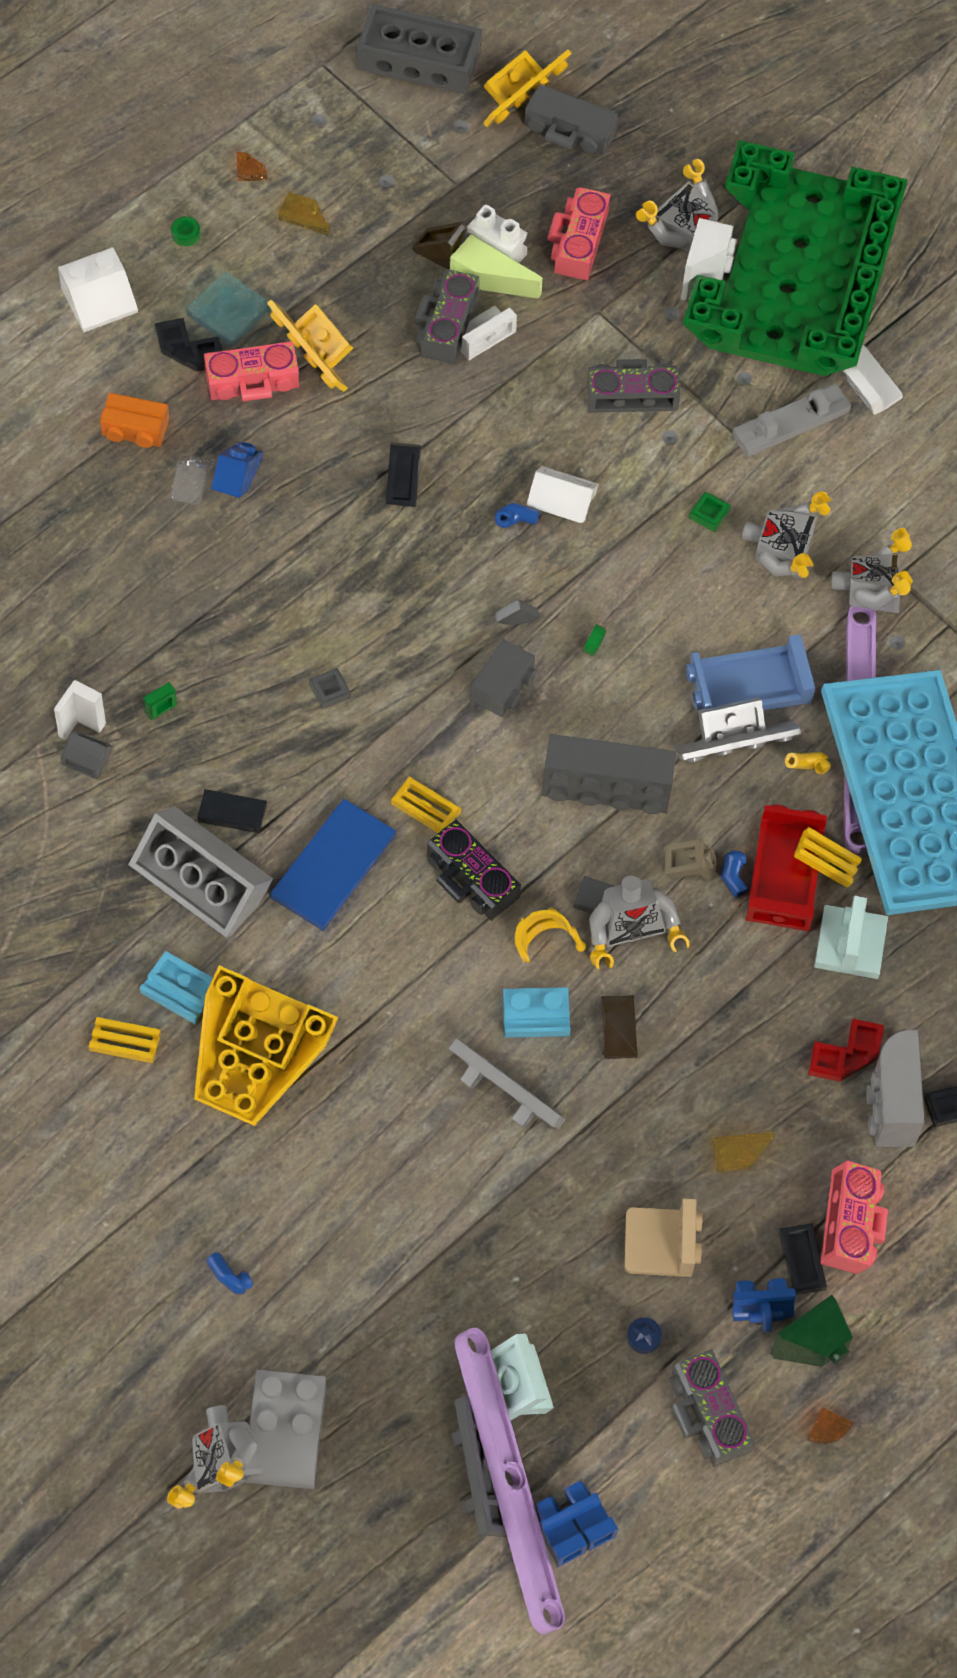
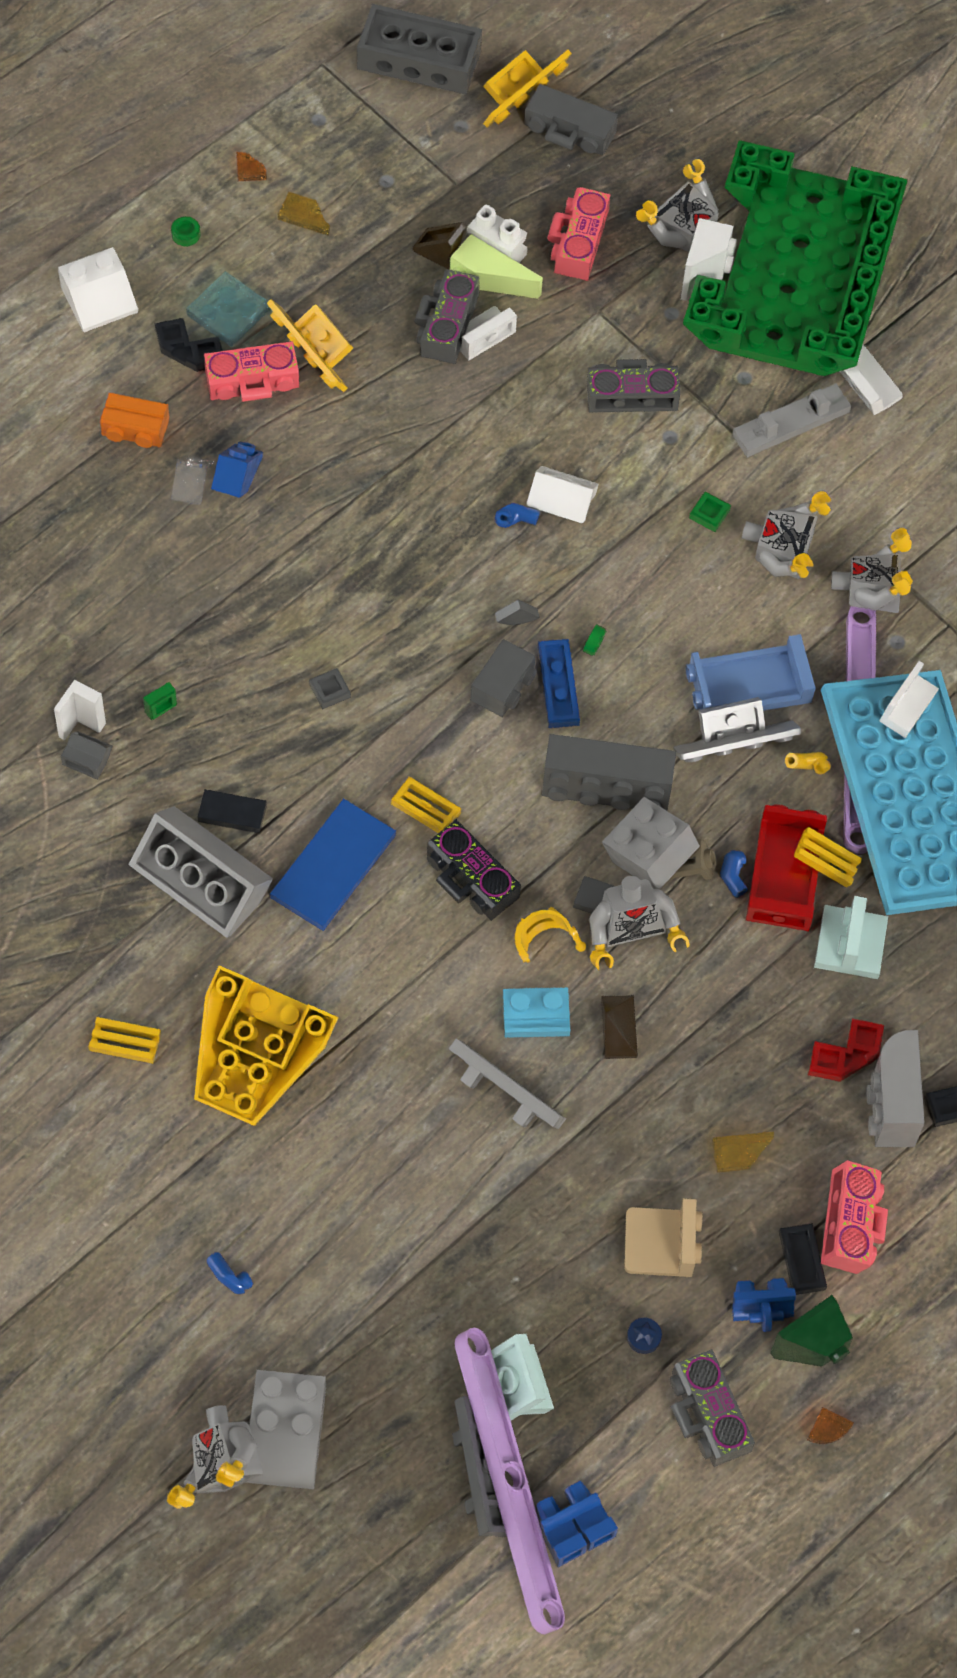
(177, 987): medium azure plate -> none
(403, 474): black tile -> none
(558, 683): none -> blue tile
(650, 843): none -> light grey brick
(909, 702): none -> white panel

